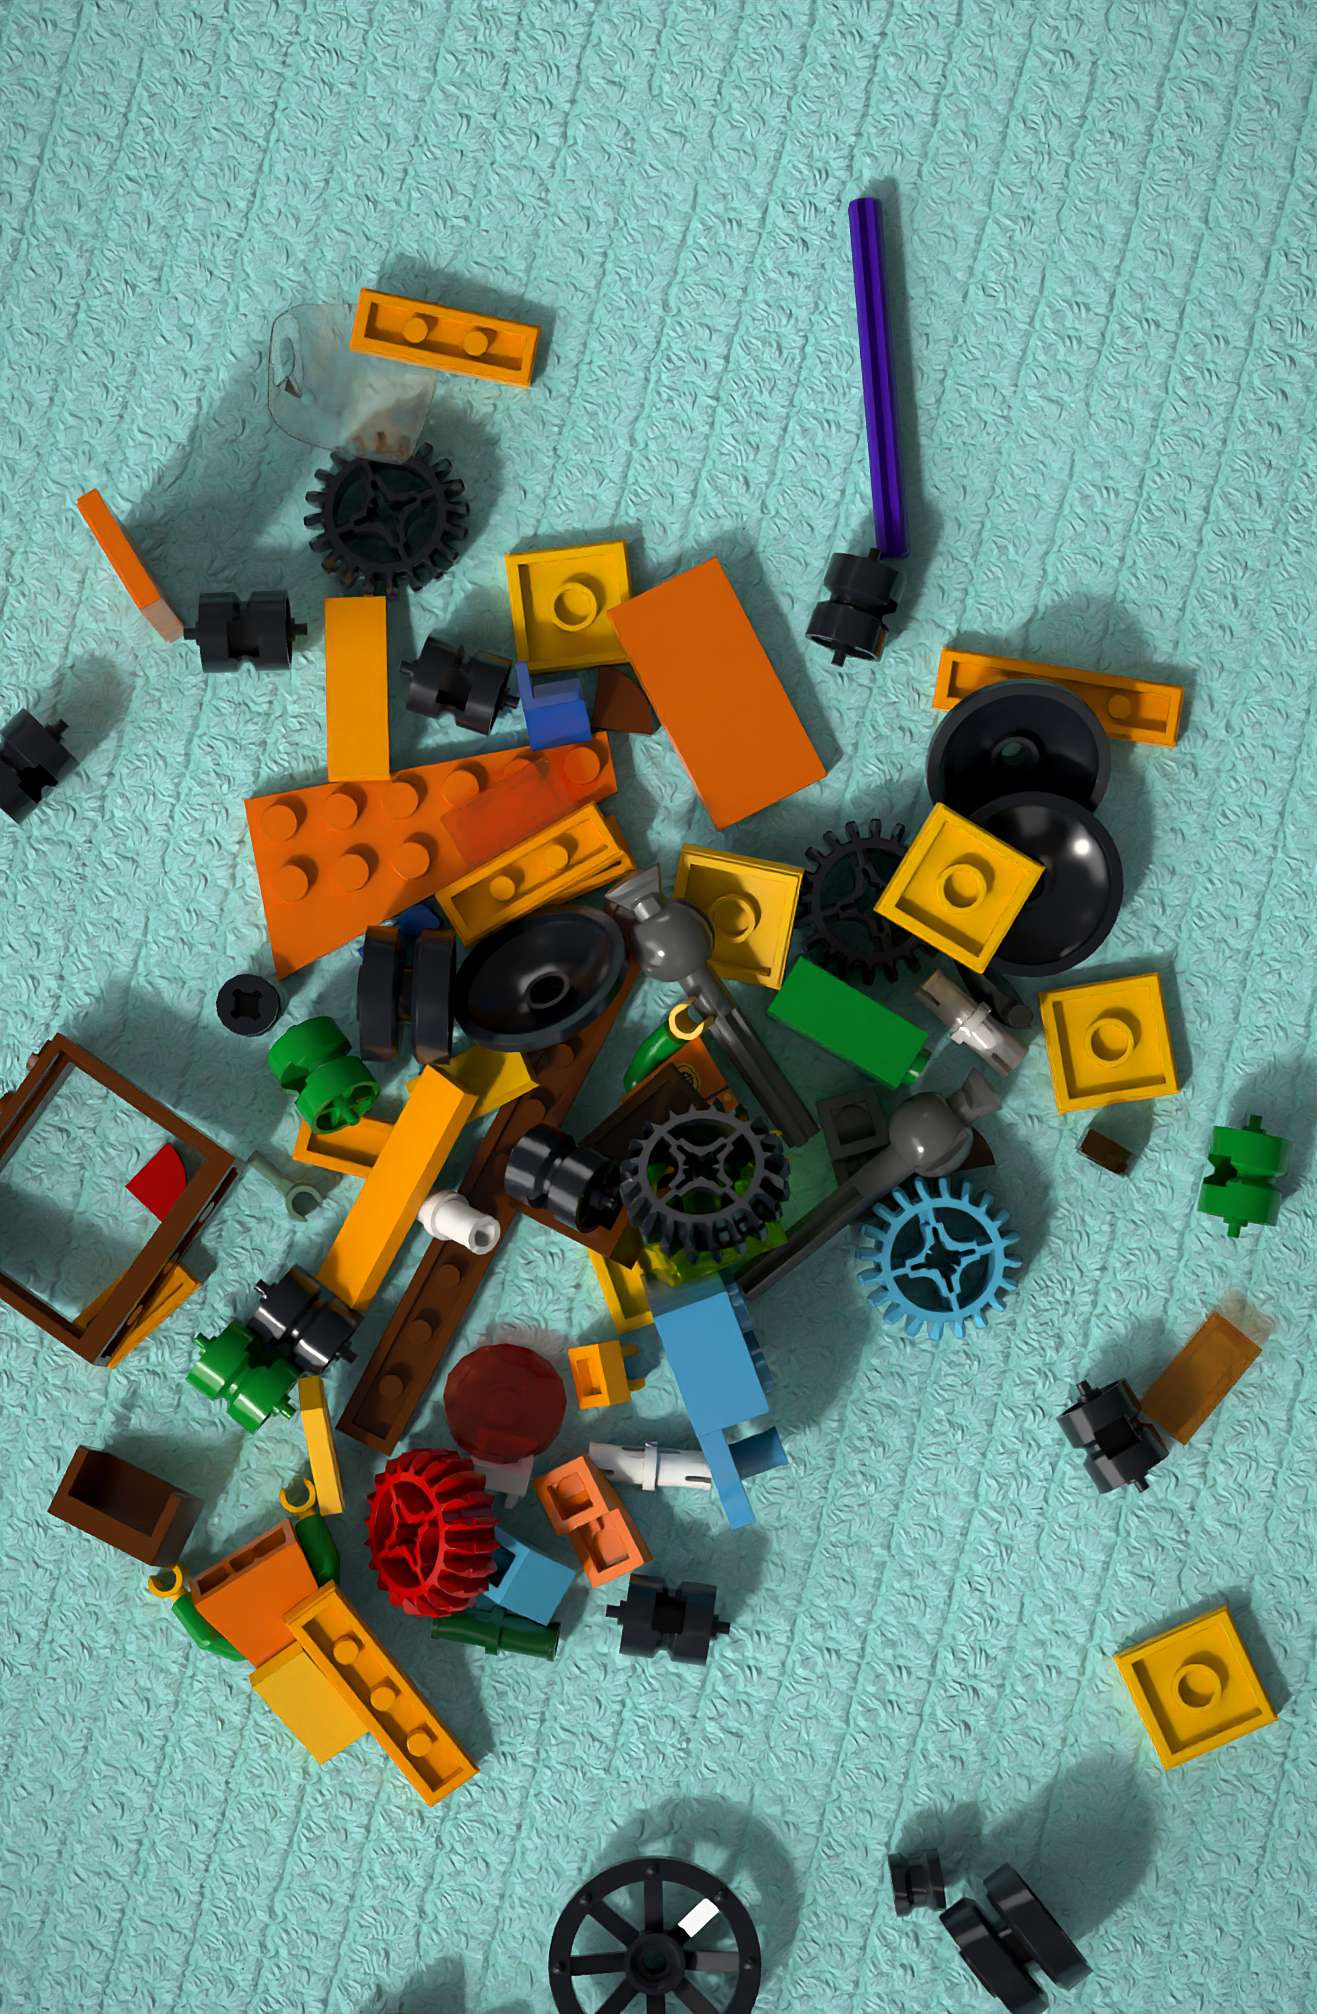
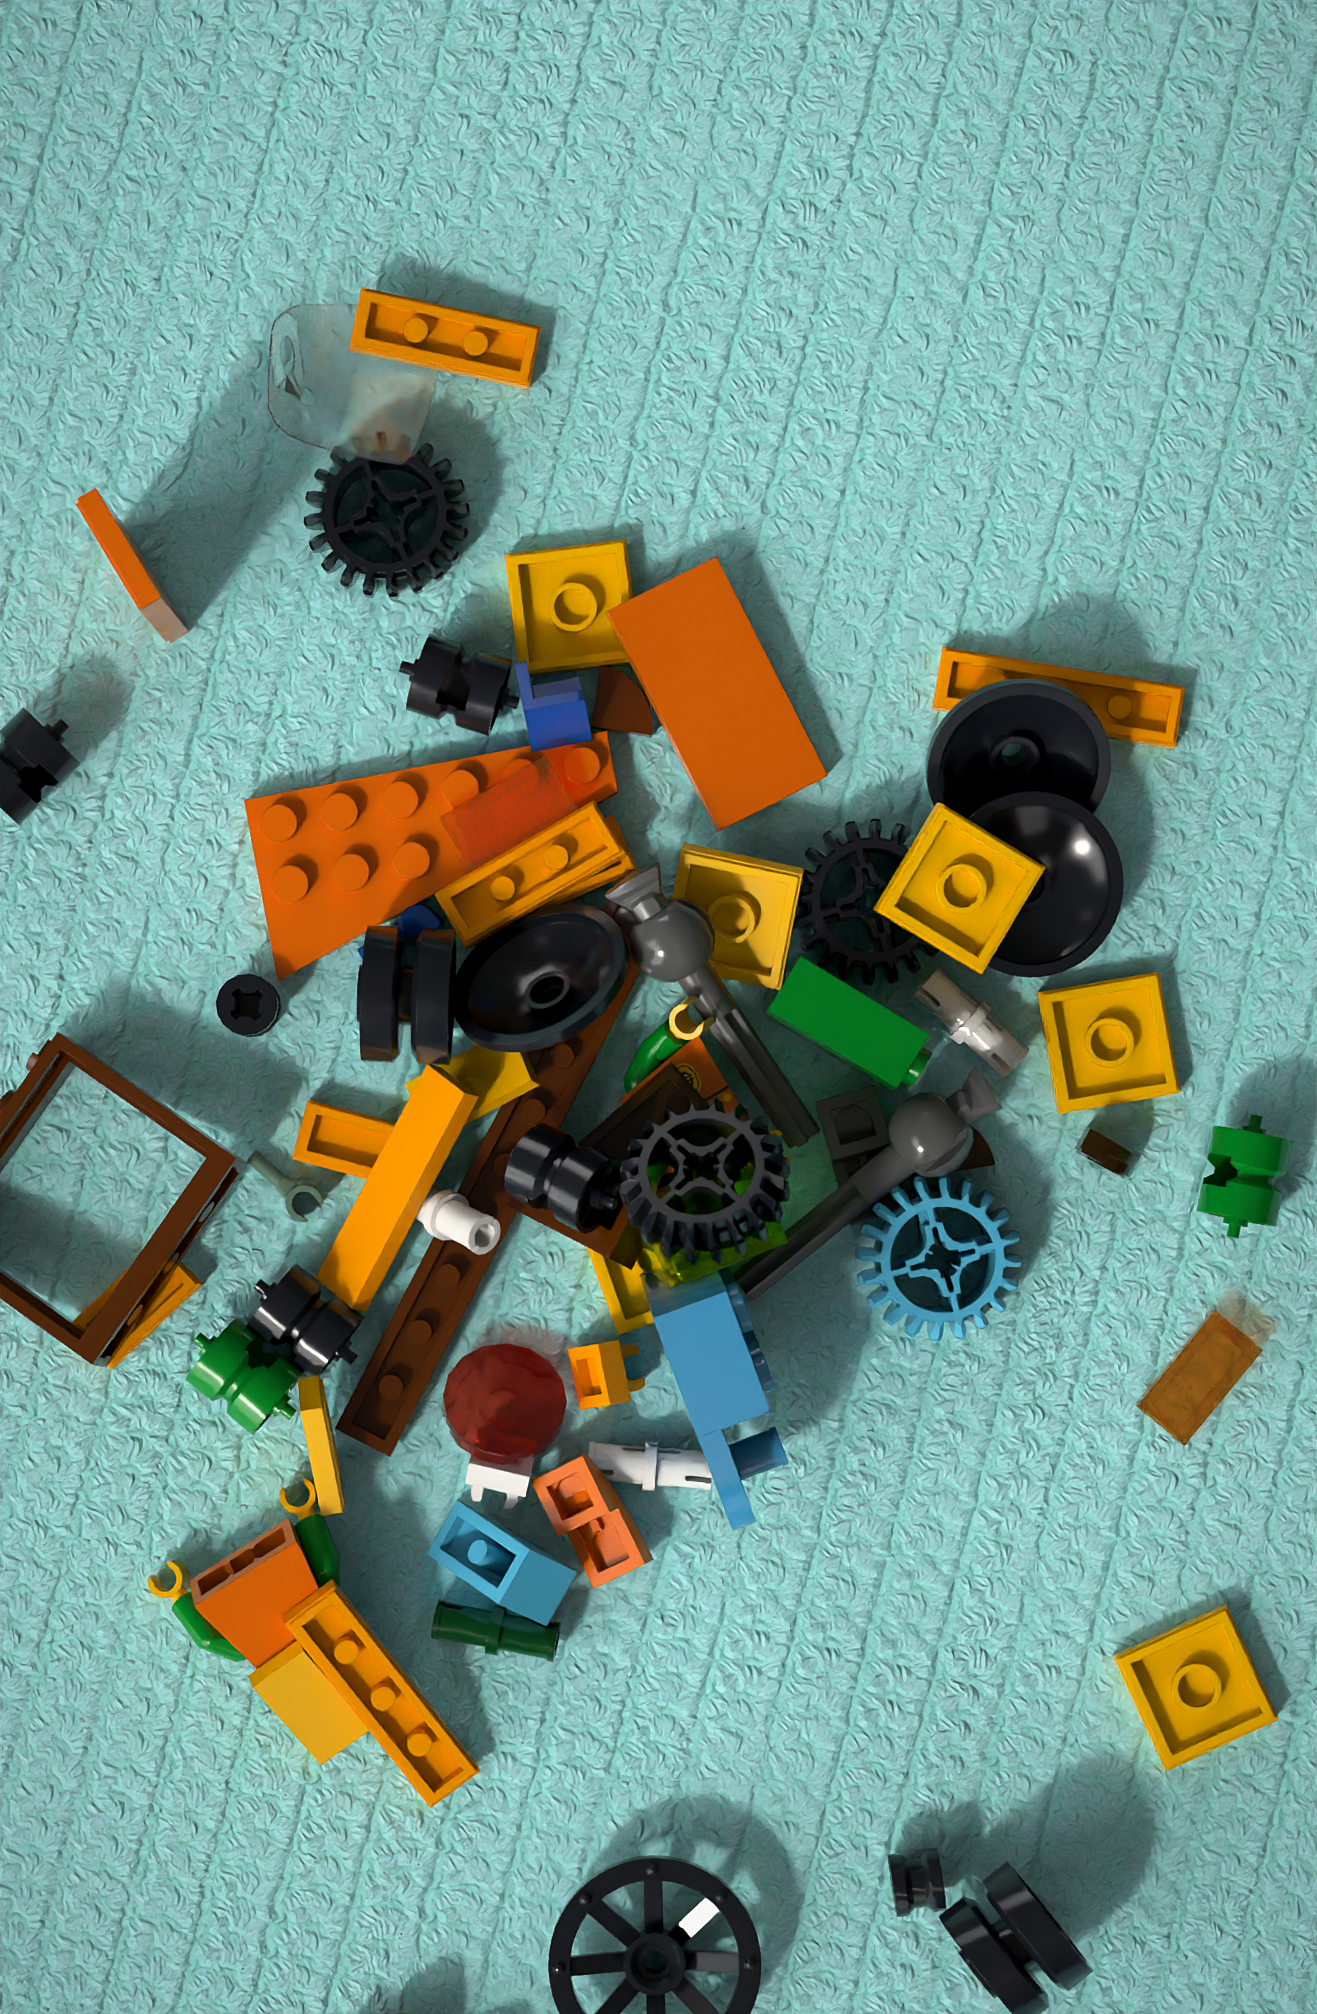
(126, 1507): reddish brown panel -> none
(160, 1181): red tile -> none
(245, 631): black wheel -> none
(315, 1065): green wheel -> none
(357, 689): light orange tile -> none
(431, 1532): red gear -> none
(668, 1619): black wheel -> none
(853, 615): black wheel -> none
(879, 378): dark purple axle -> none
(998, 995): pearl dark grey bar -> none
(1114, 1438): black wheel -> none

